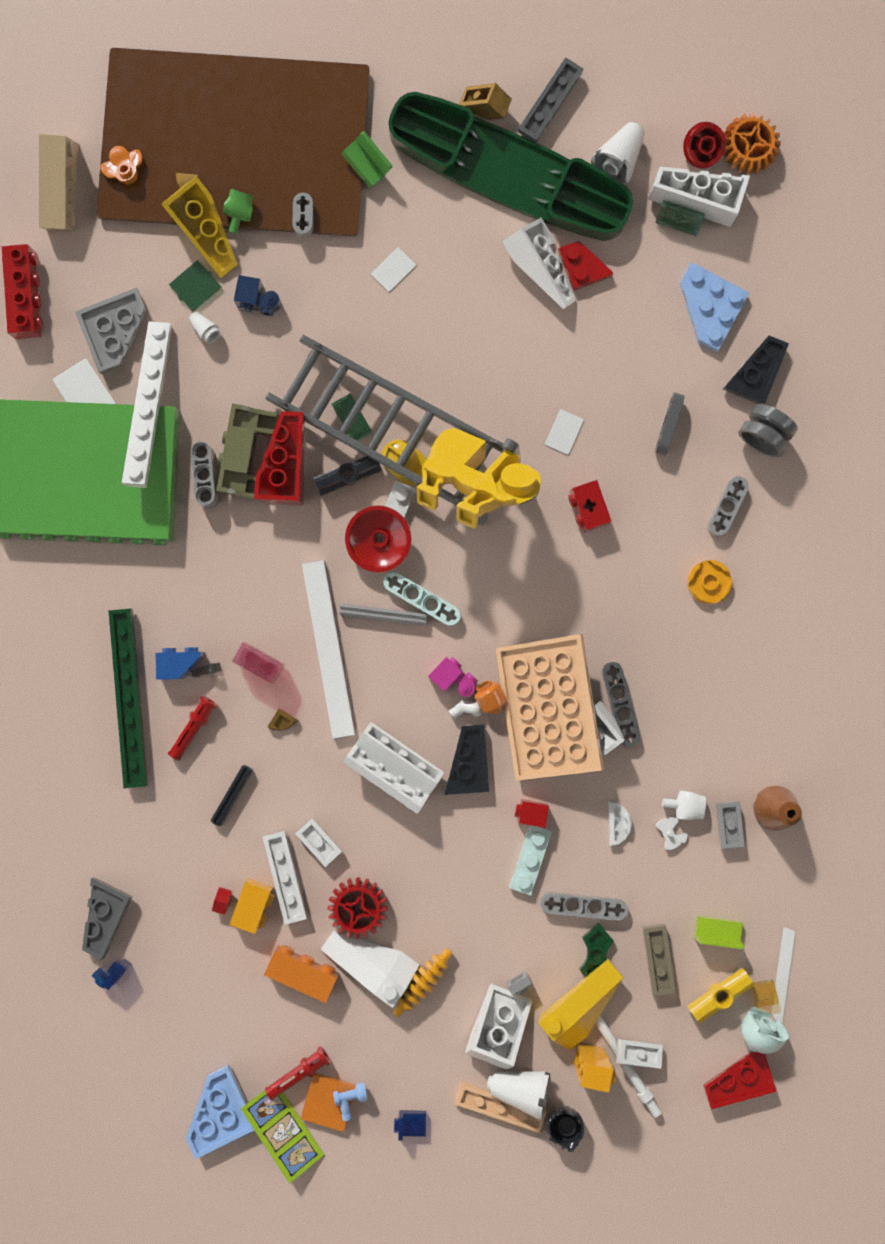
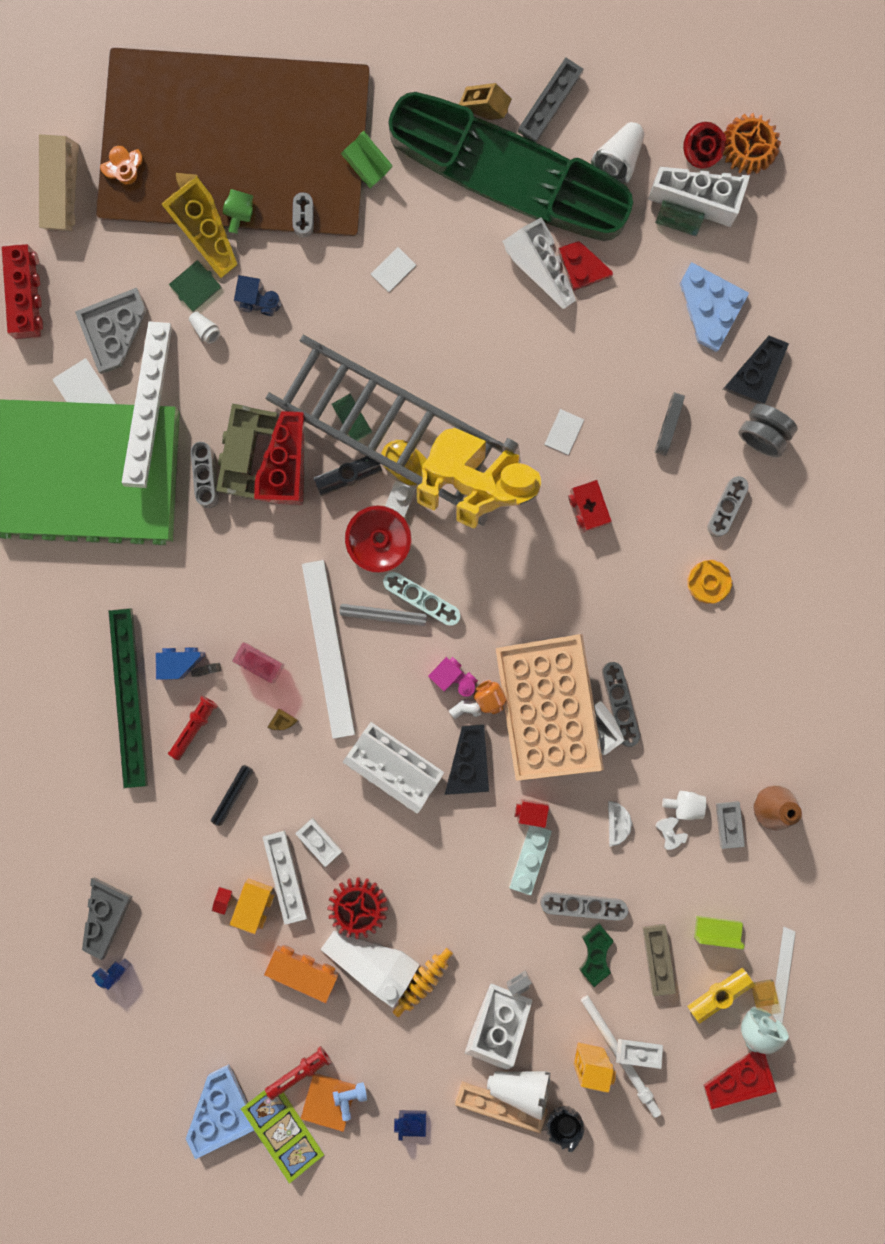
(576, 1012): yellow wedge -> none

